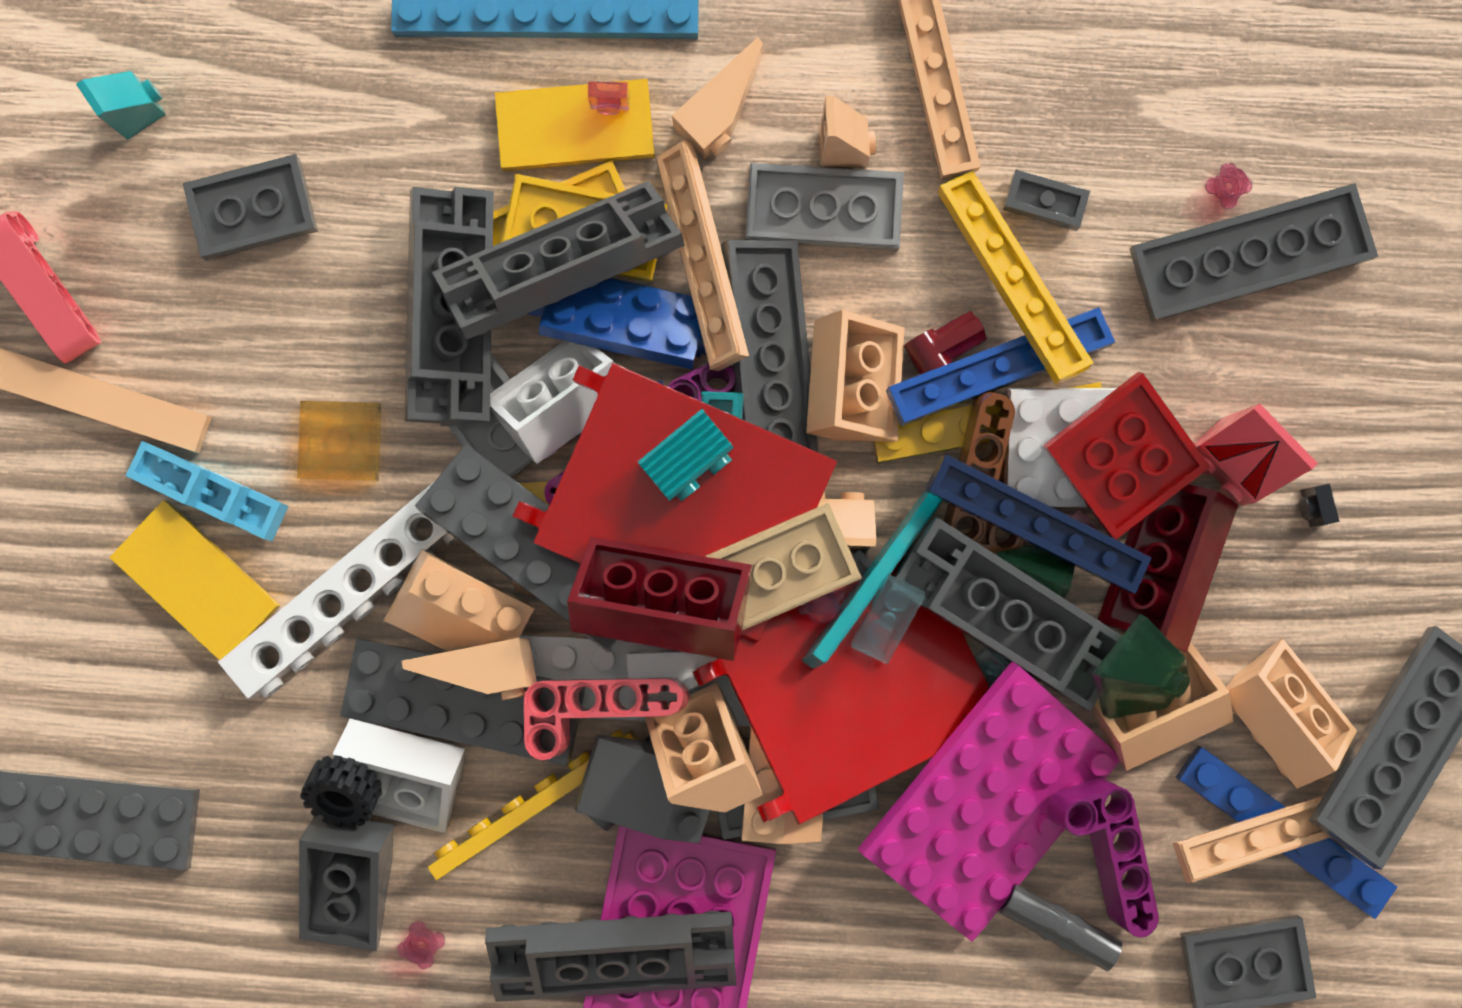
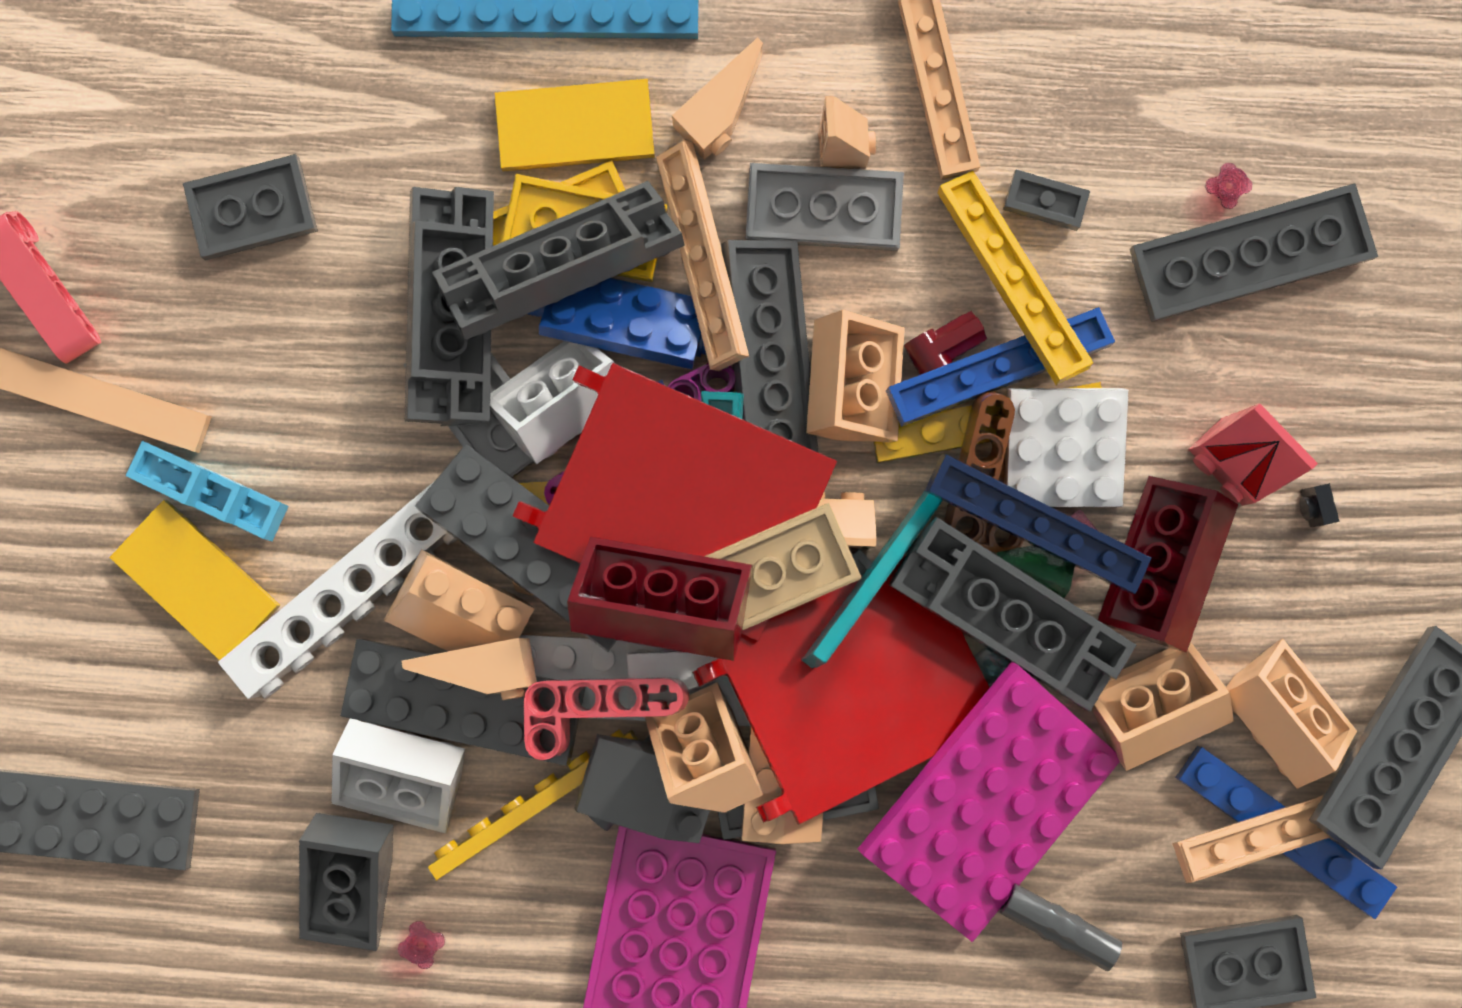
(123, 101): teal slope -> none
(339, 441): clear yellow plate -> none
(341, 791): black tyre -> none
(608, 97): plate -> none
(611, 956): dark grey slope -> none
(686, 456): teal brick -> none
(823, 608): clear pink plate -> none
(888, 619): clear light blue plate -> none
(1126, 455): red plate -> none
(1129, 901): magenta beam -> none
(1140, 672): clear green slope -> none

